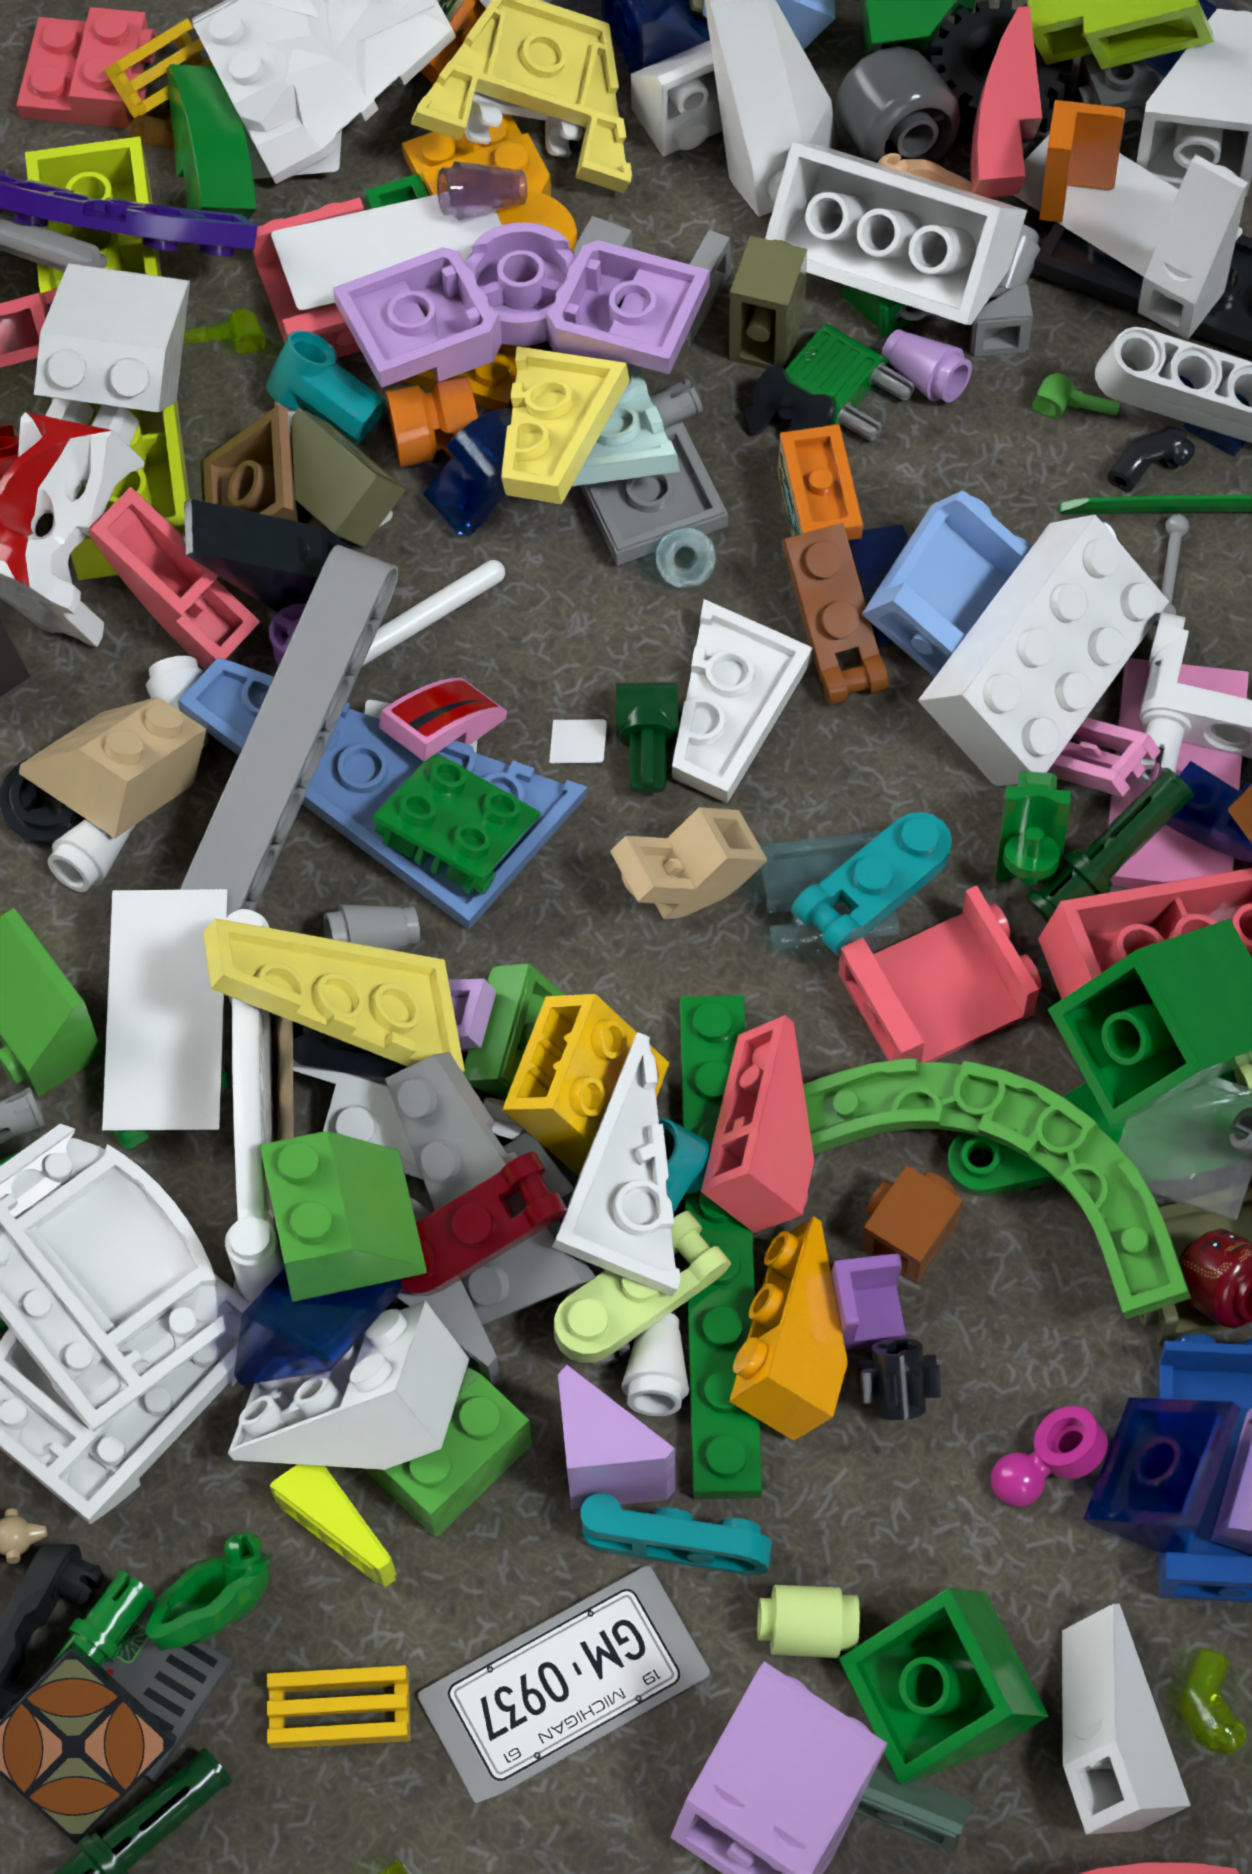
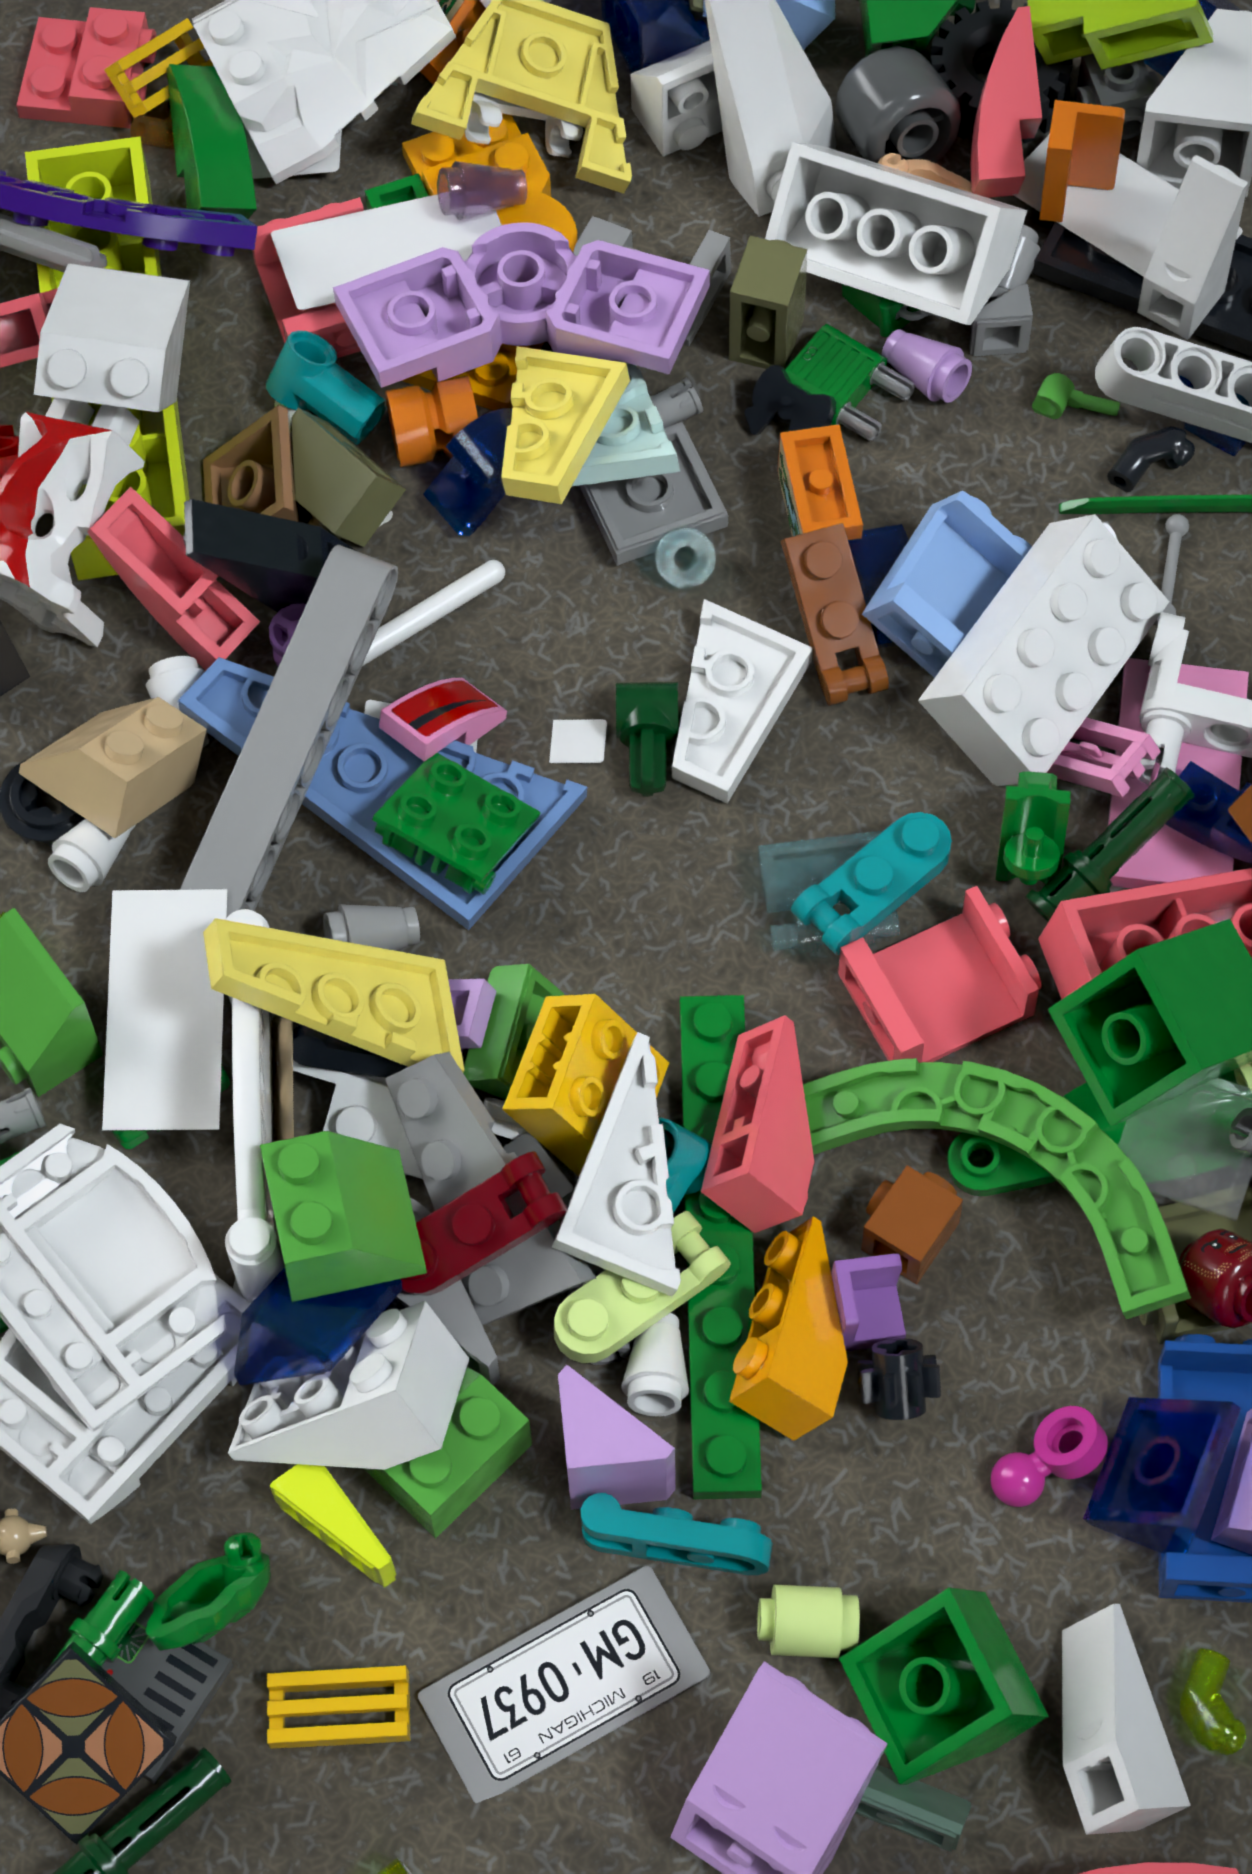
(241, 327): clear neon green hand -> none
(694, 865): tan brick -> none

